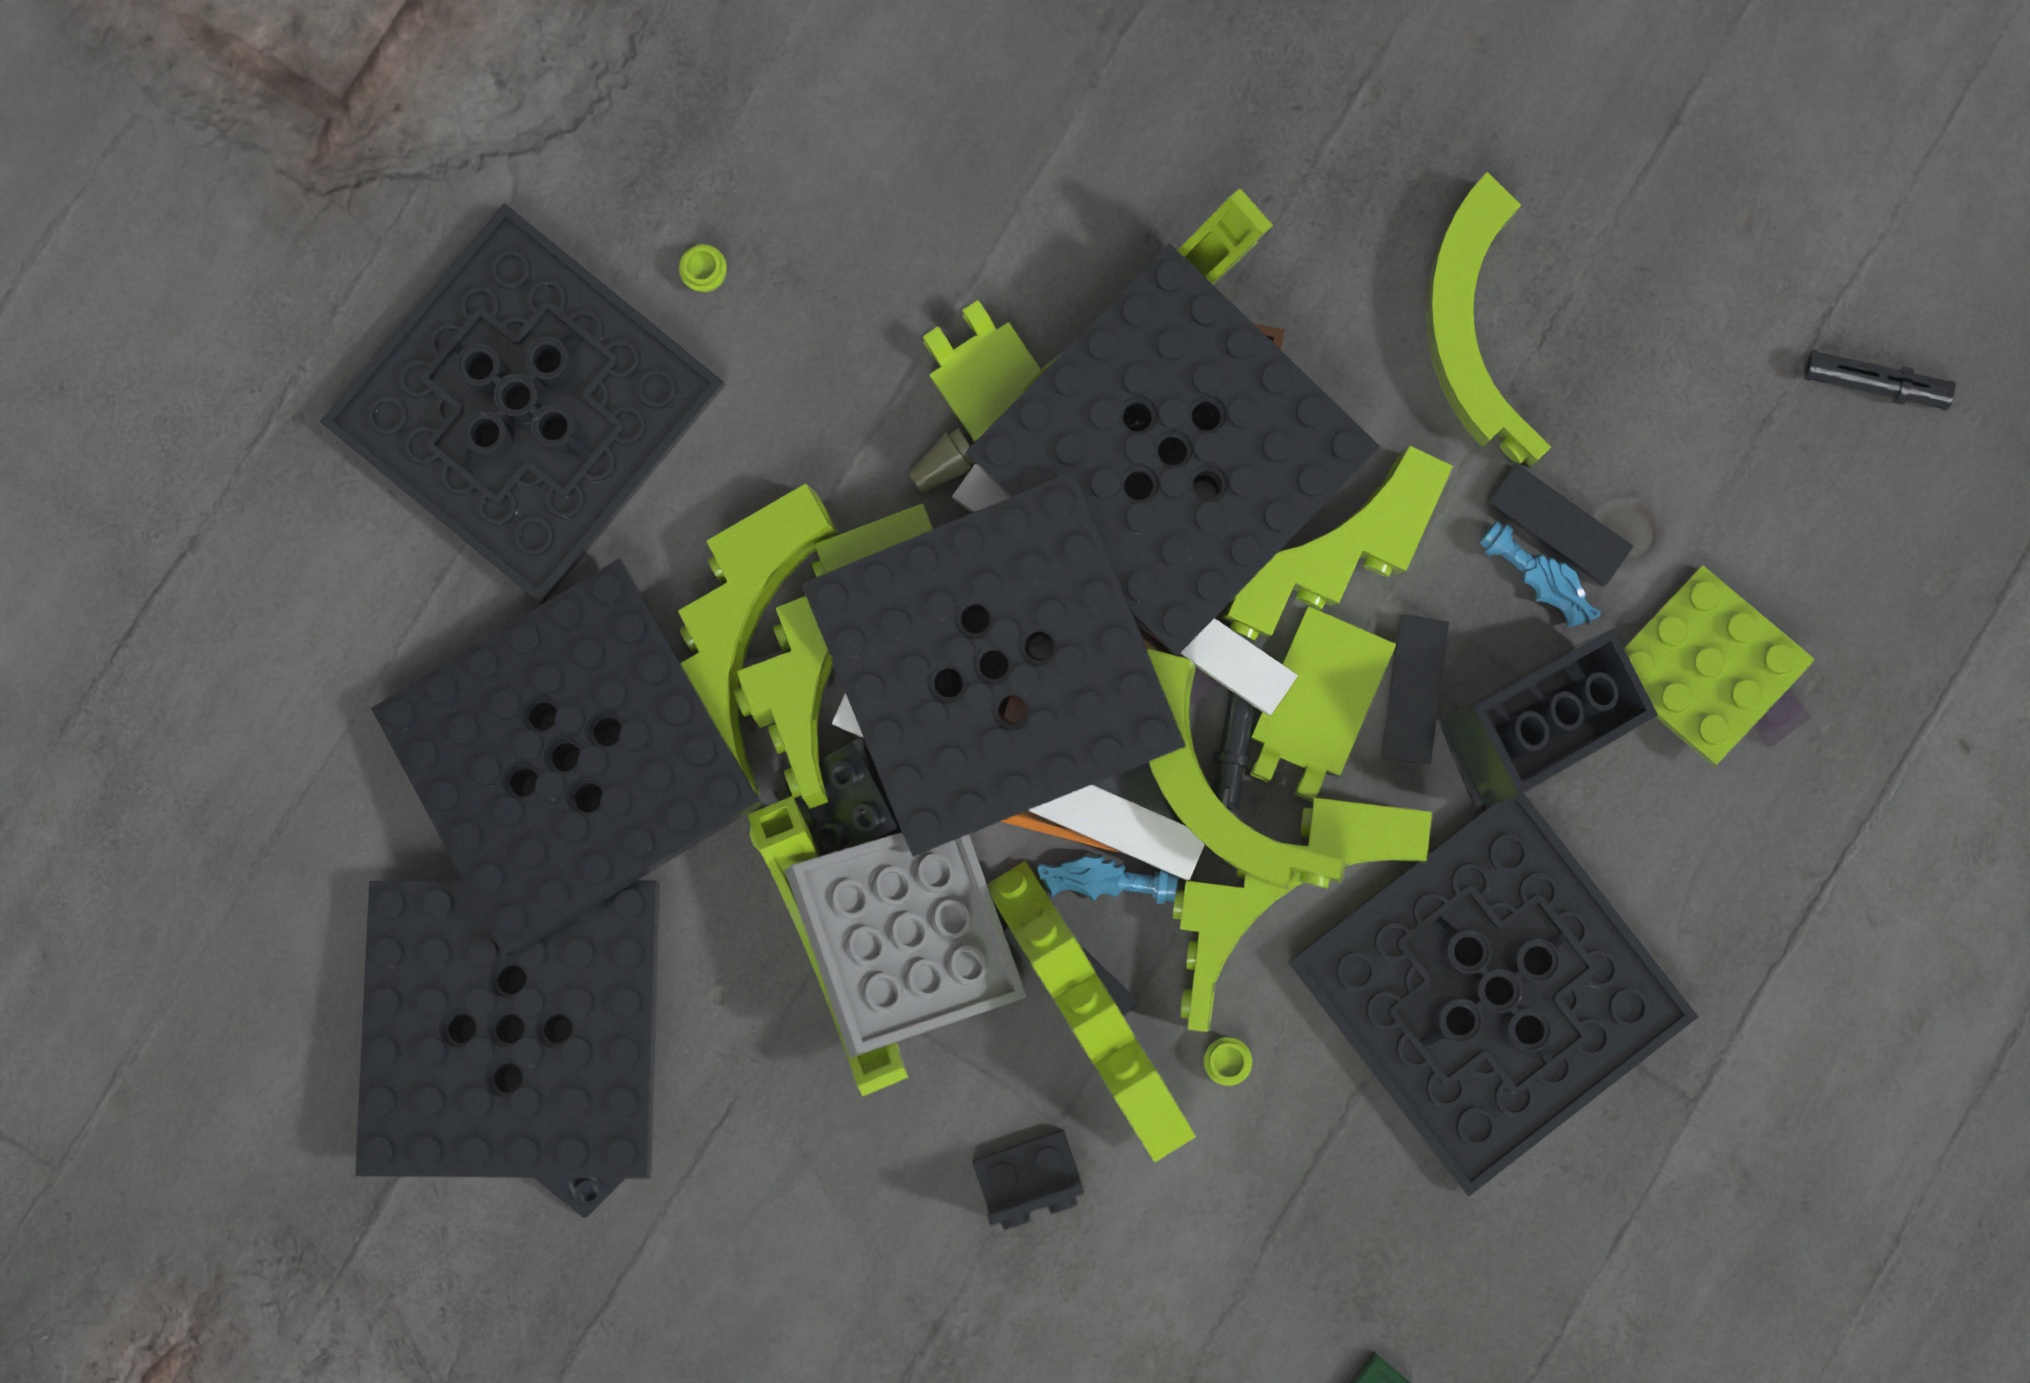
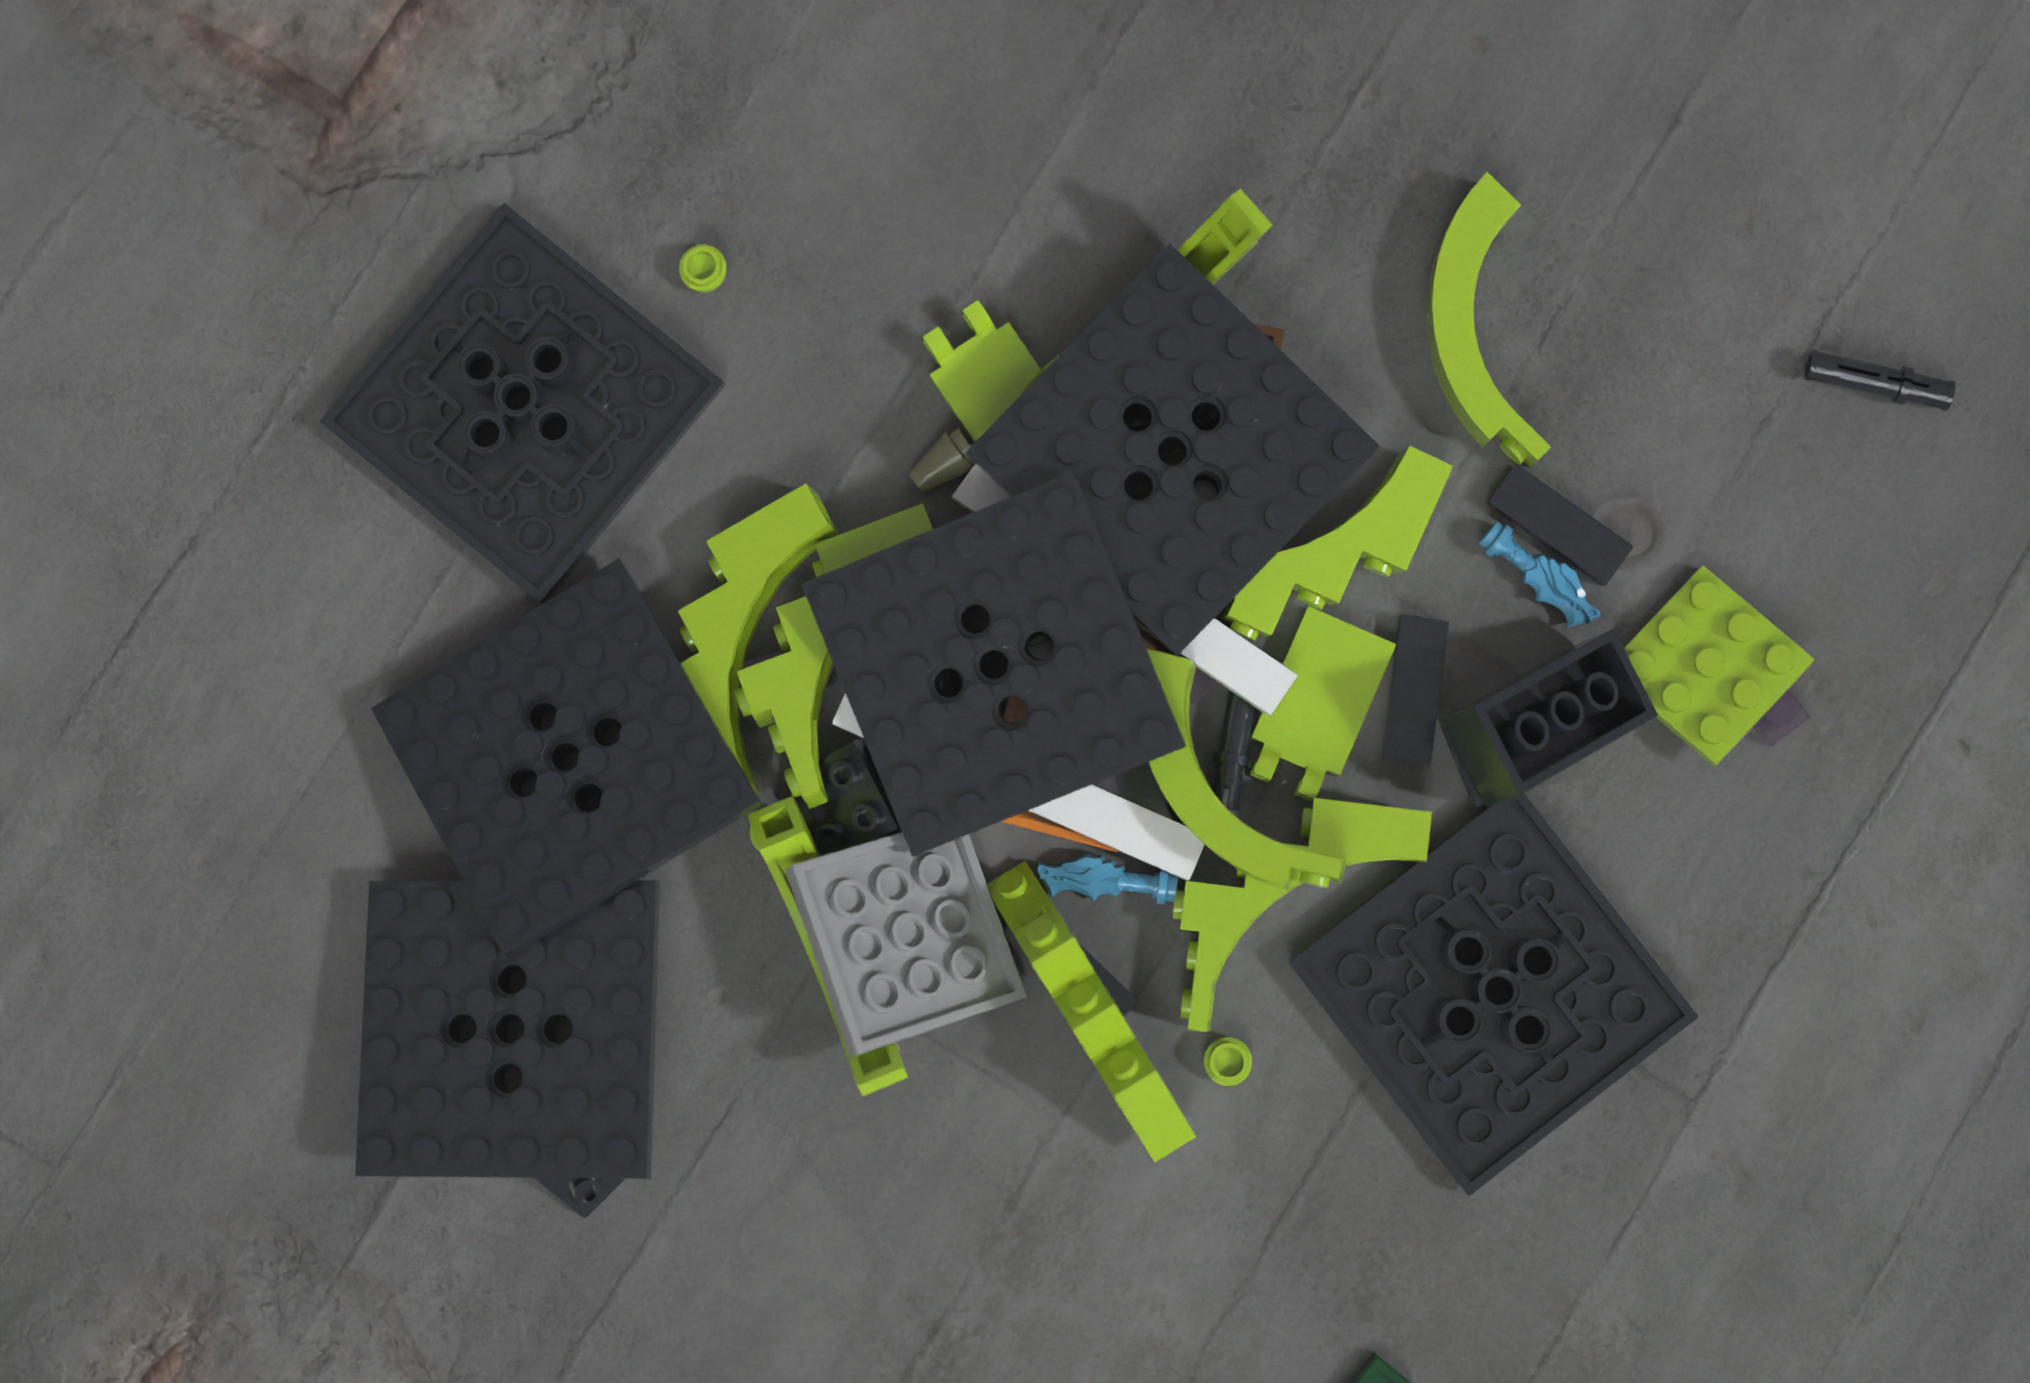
(1029, 1179): black bracket -> none

